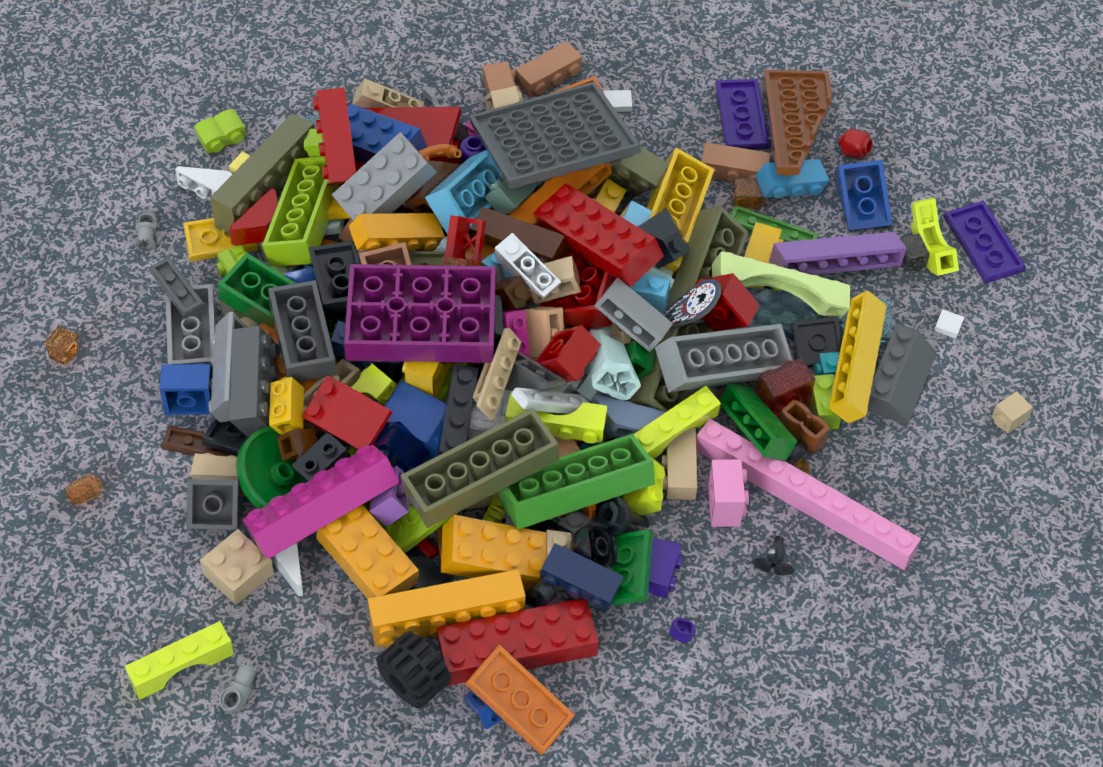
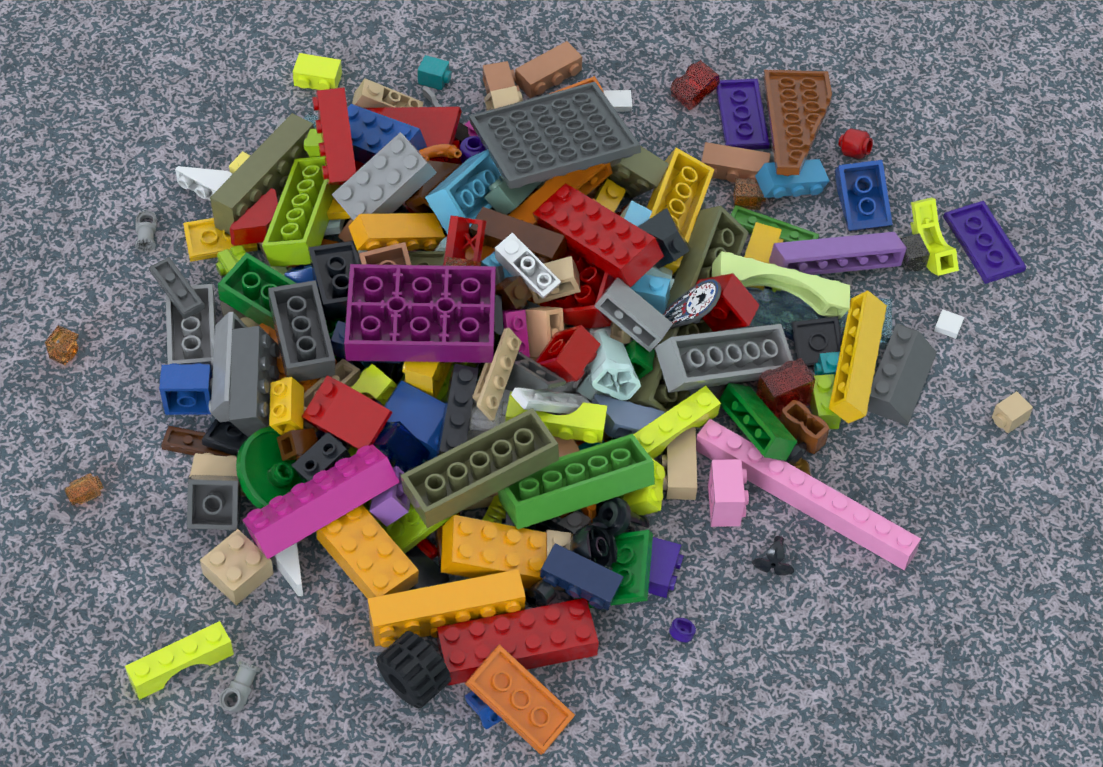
(220, 131): lime brick -> none
(317, 72): none -> neon yellow brick
(434, 72): none -> teal brick
(694, 85): none -> clear red brick

